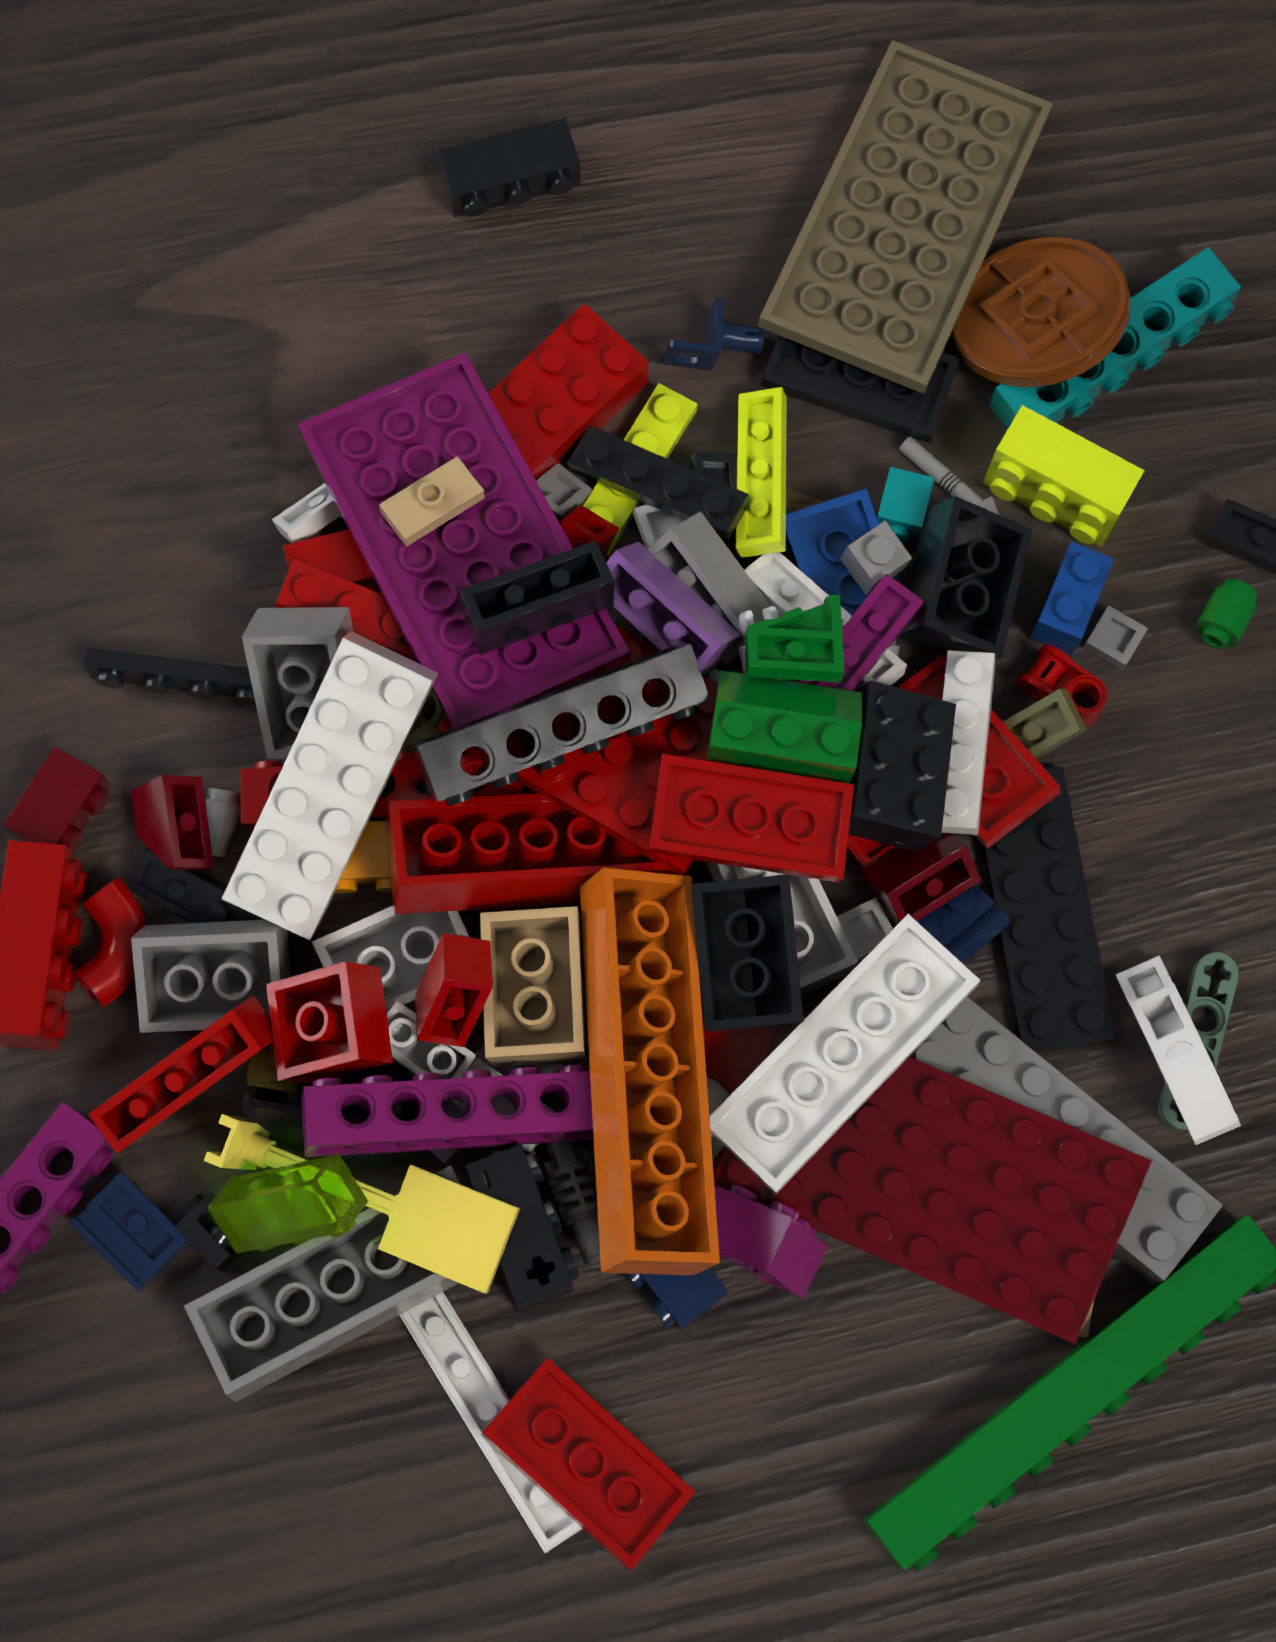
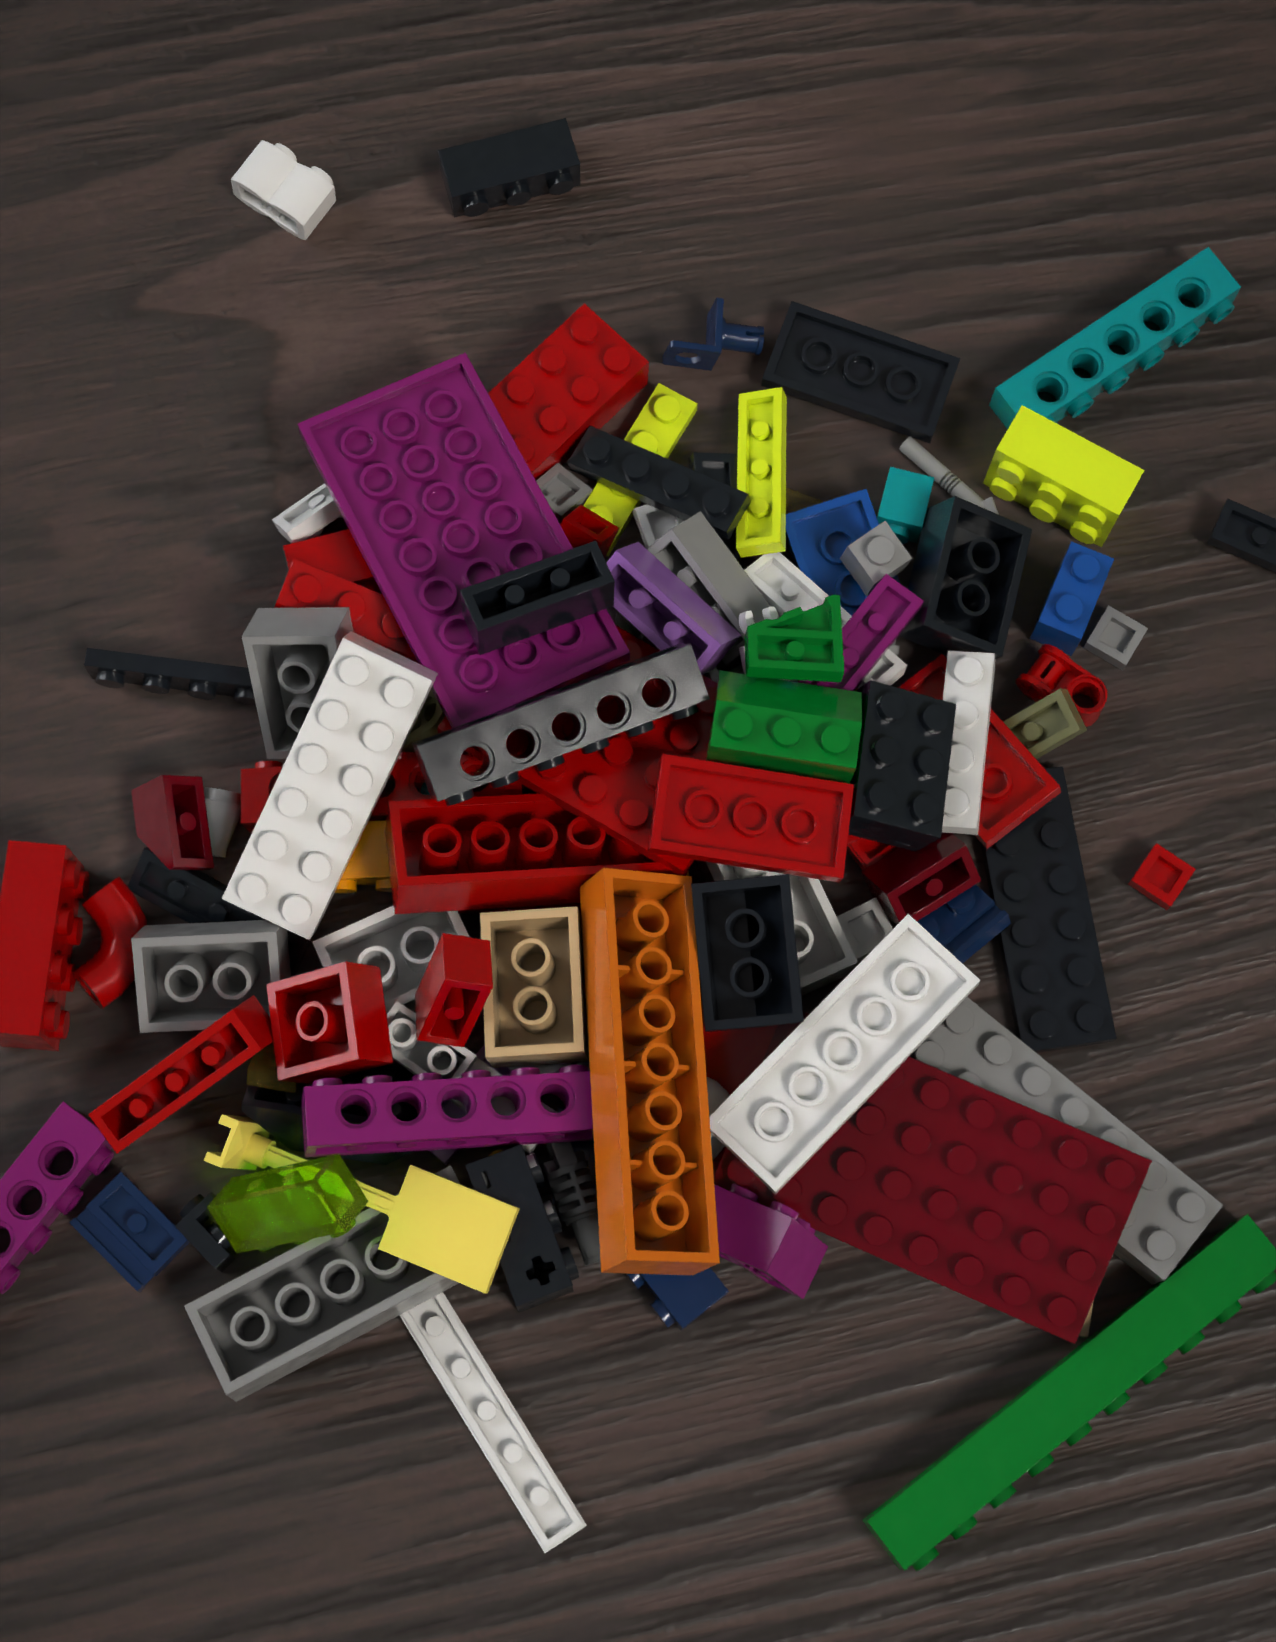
(58, 802): dark red brick -> none
(284, 189): none -> white brick
(431, 501): tan plate -> none
(588, 1464): red plate -> none
(906, 216): dark tan plate -> none
(1042, 312): dark orange plate -> none
(1161, 876): none -> red plate
(1178, 1050): white slope -> none
(1213, 1039): sand green beam -> none
(1227, 614): green brick -> none

